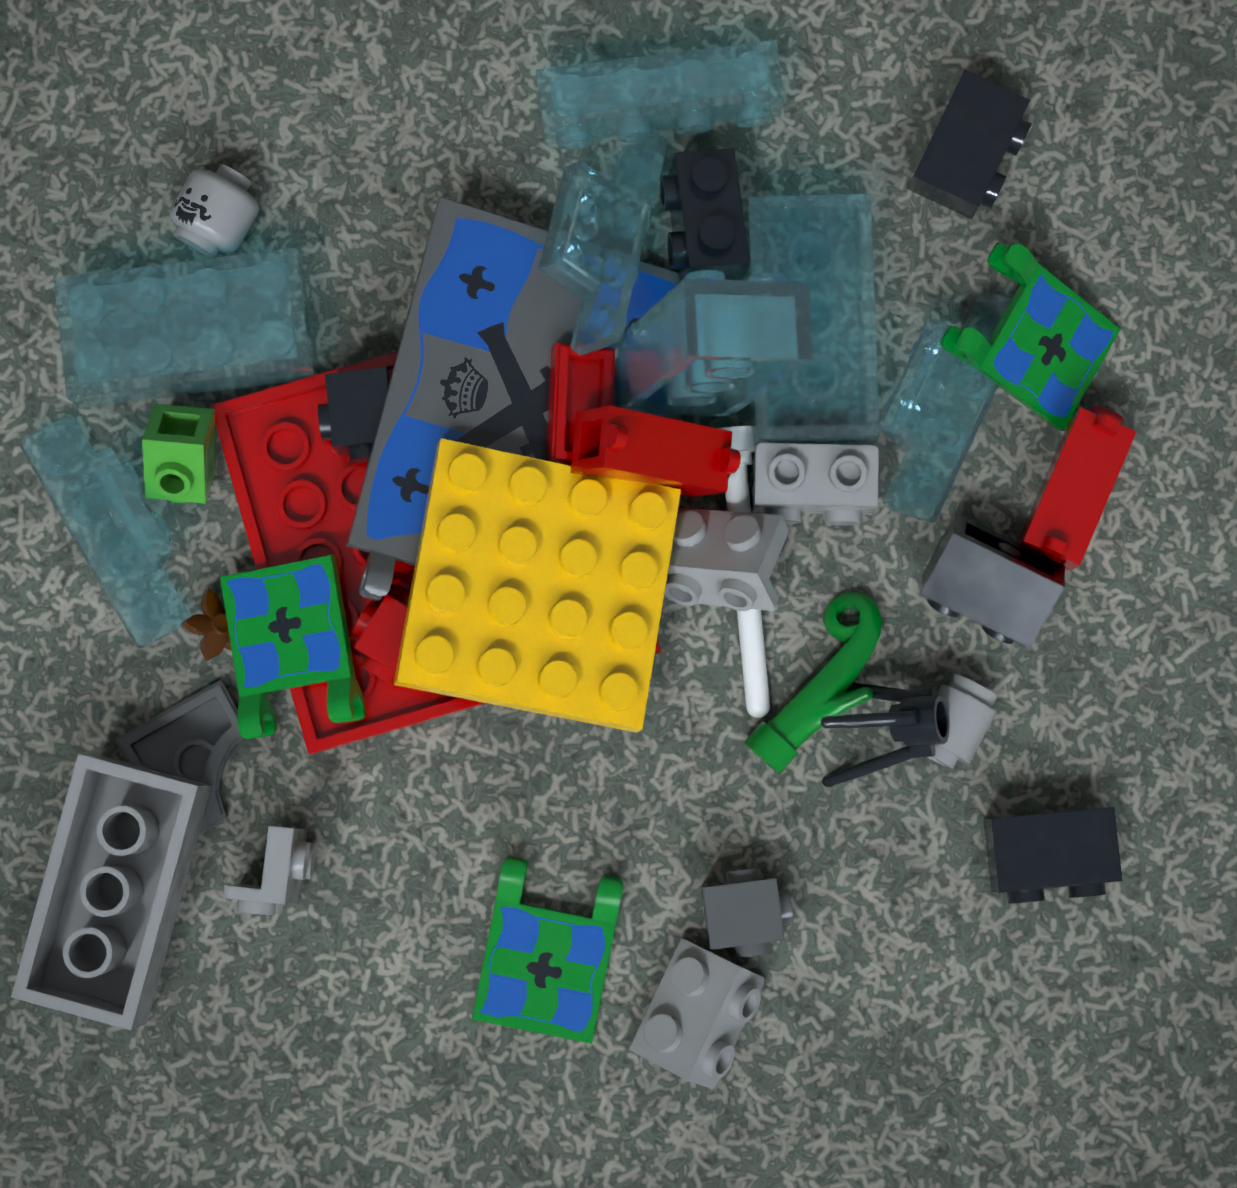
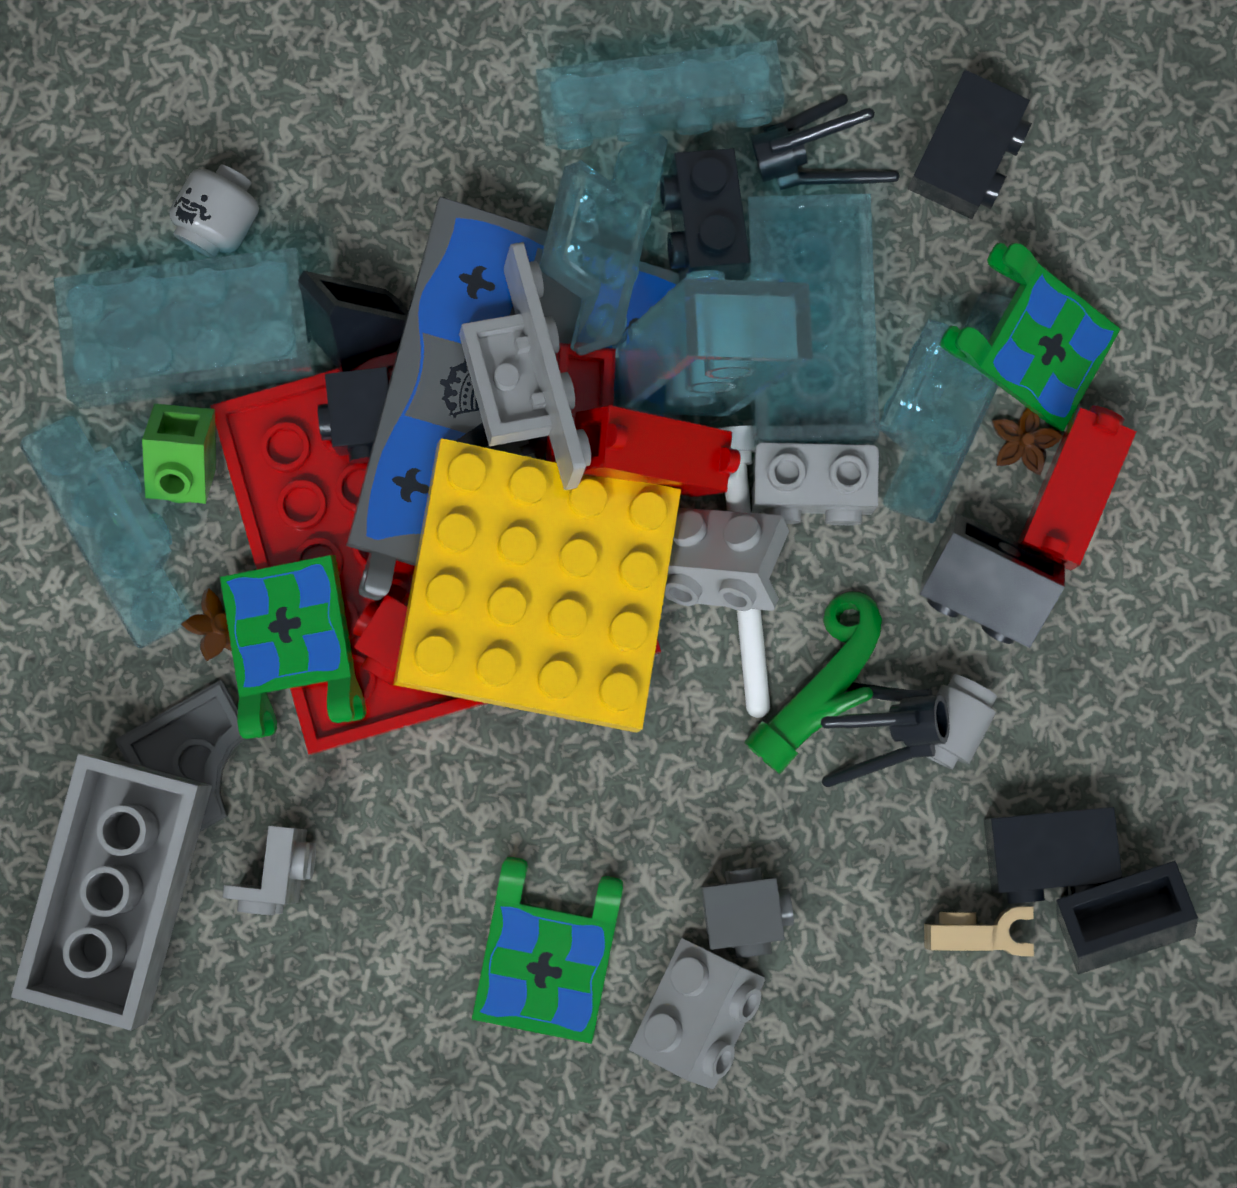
(351, 318): none -> black slope
(519, 376): none -> light grey bracket
(782, 148): none -> black plant
(961, 933): none -> tan plate
(1024, 441): none -> reddish brown plant
(1126, 917): none -> black brick

